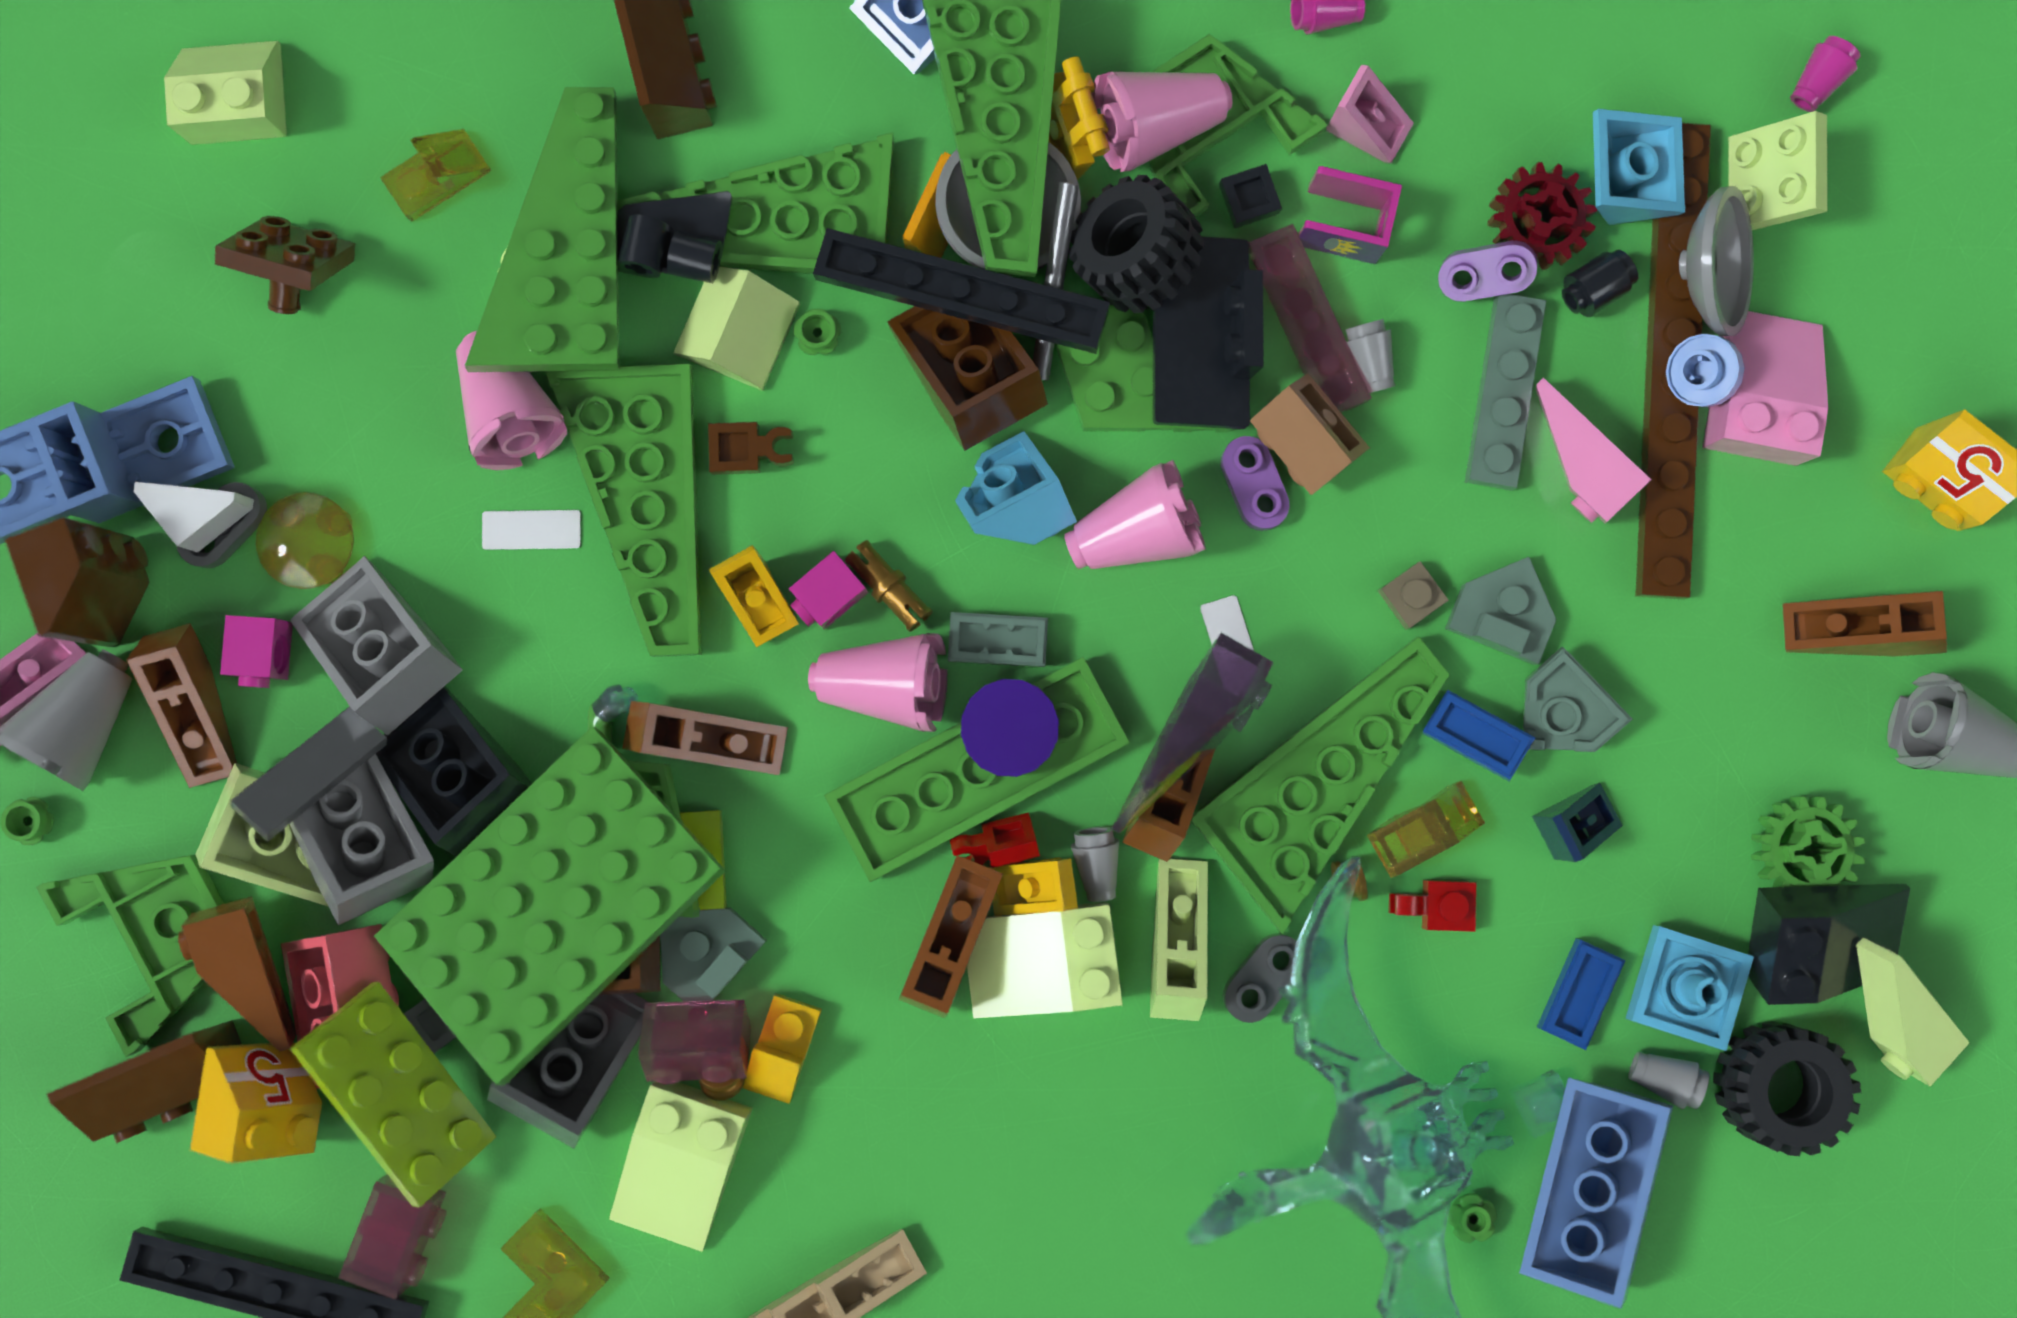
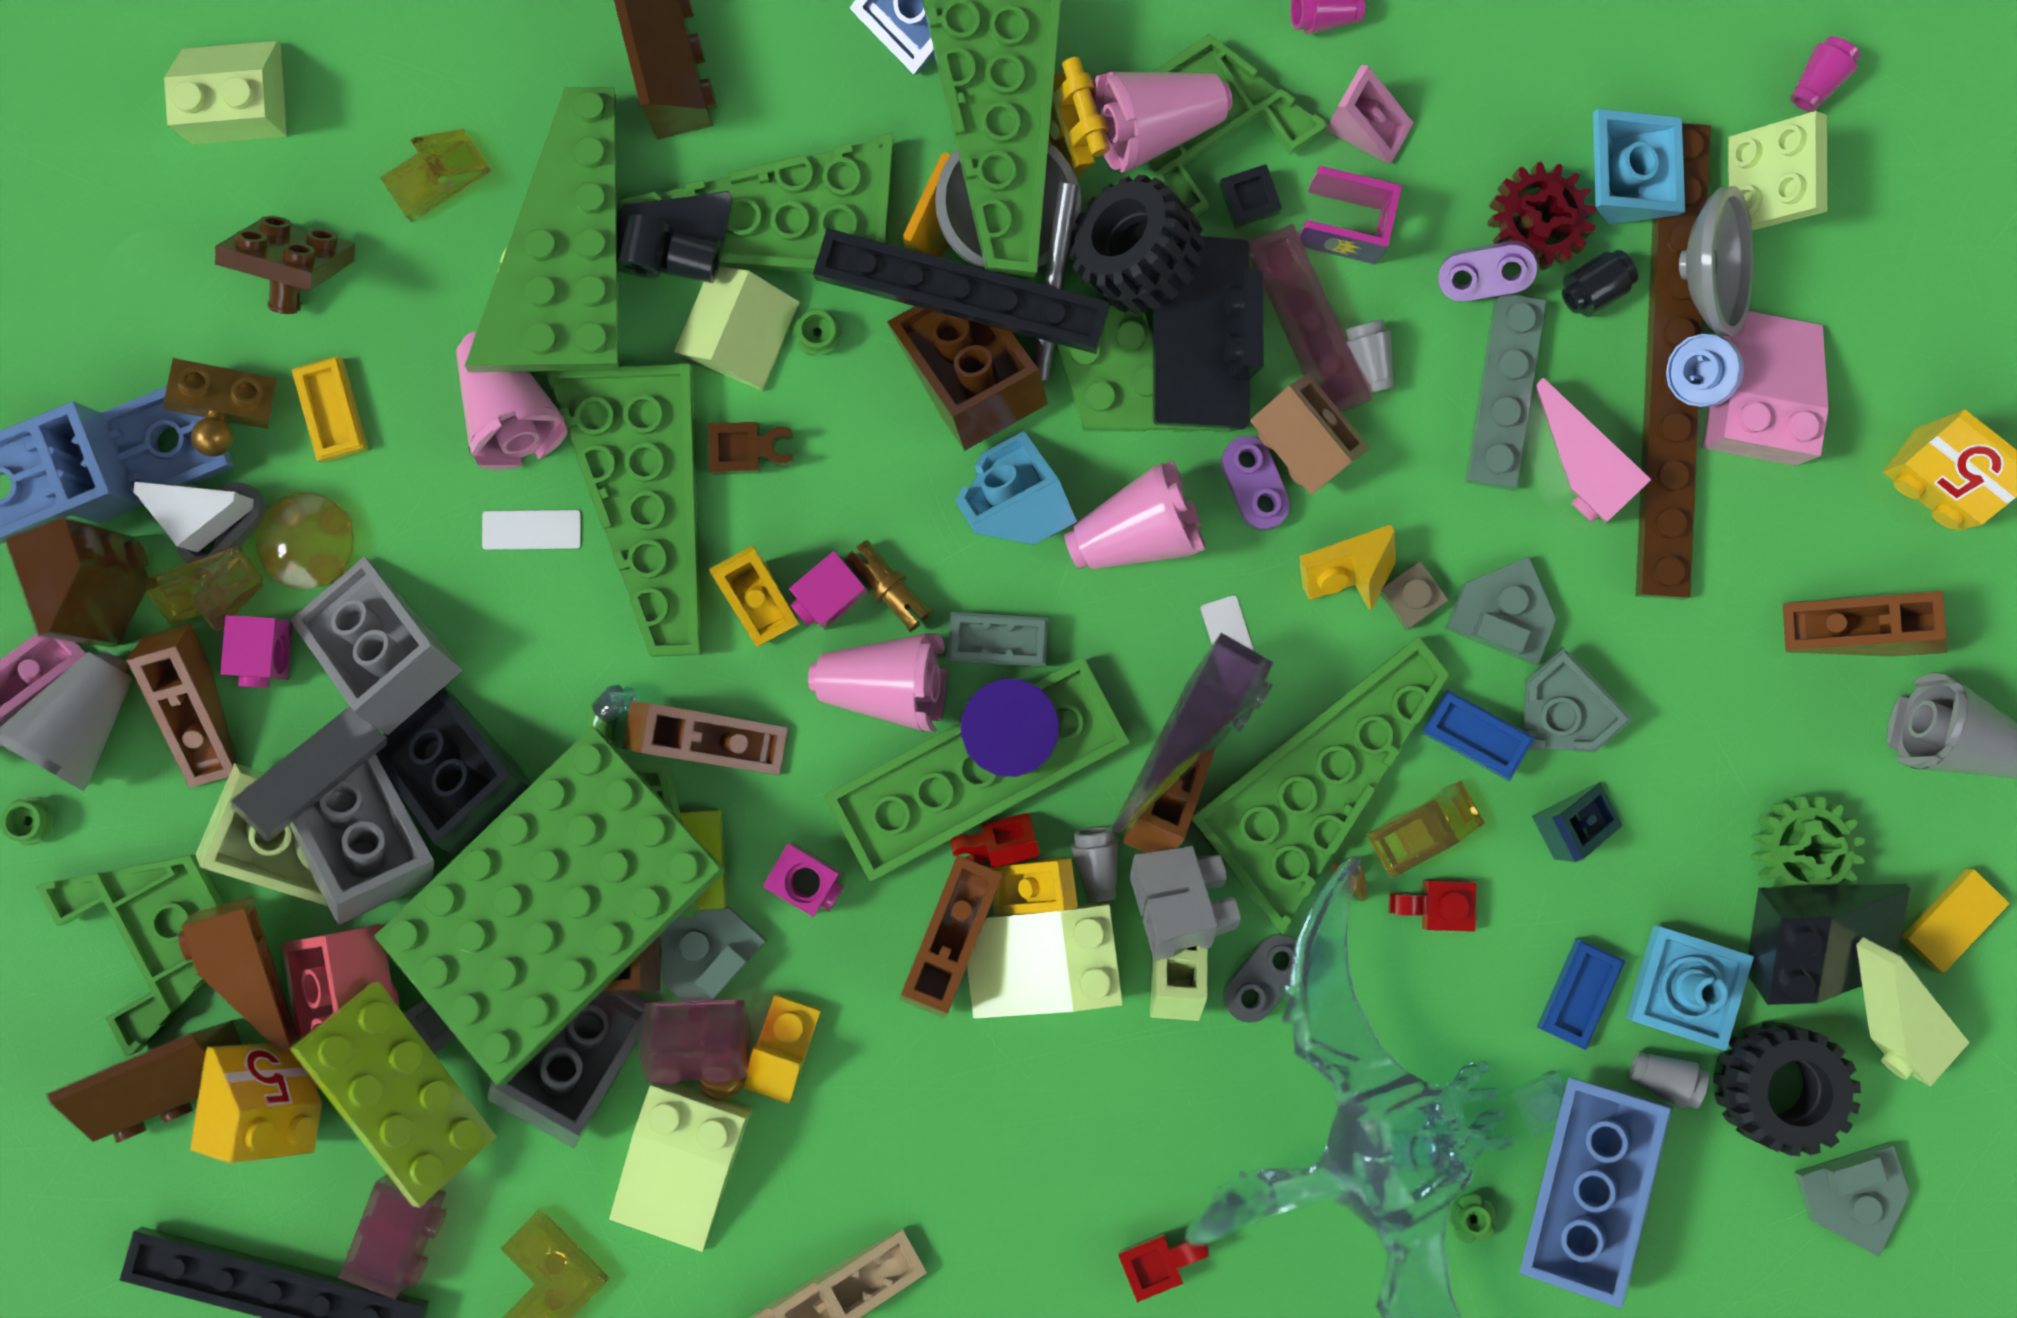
(207, 587): none -> clear yellow slope
(220, 397): none -> pearl gold plate
(329, 409): none -> yellow tile
(783, 874): none -> dark pink brick
(1155, 1266): none -> red plate
(1175, 899): none -> light grey hips
(1355, 561): none -> yellow slope
(1857, 1195): none -> sand green plate
(1954, 920): none -> yellow tile

